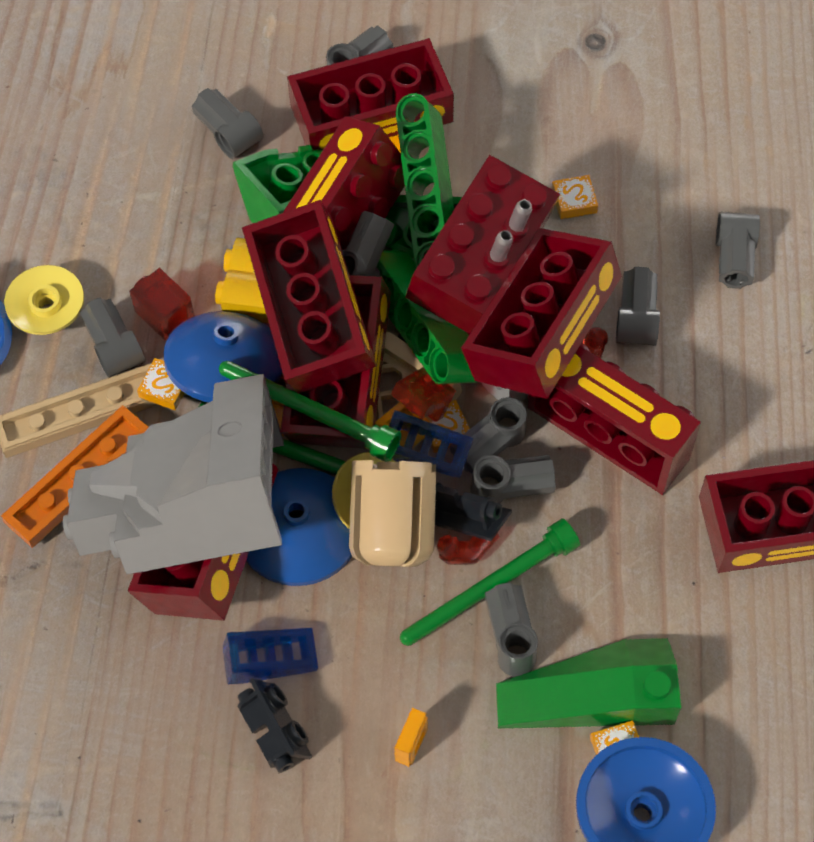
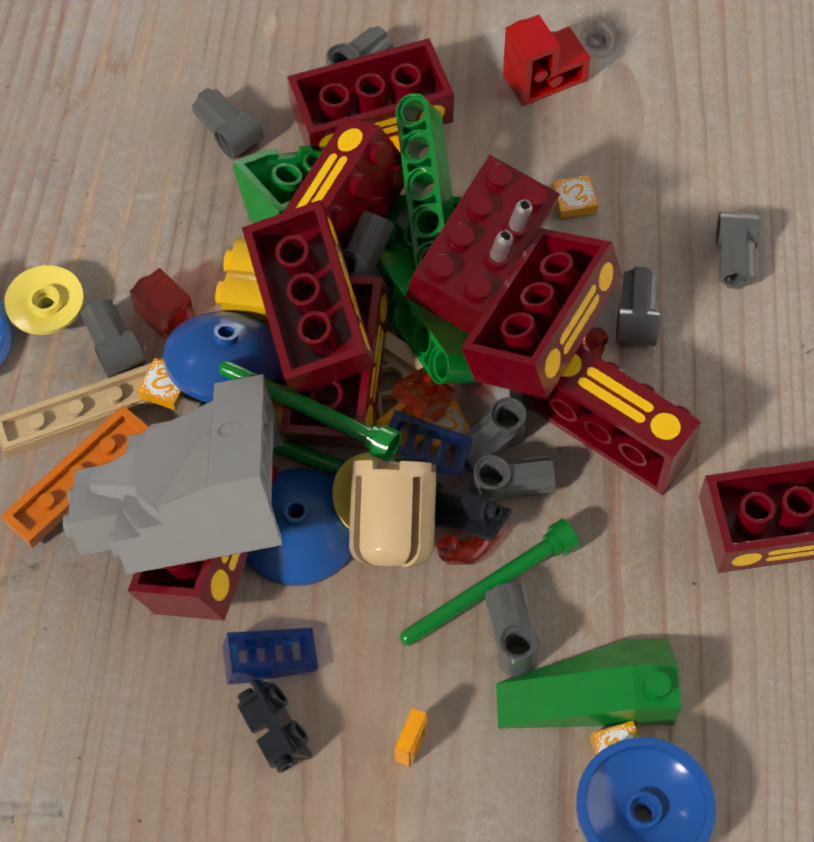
(542, 60): none -> red brick

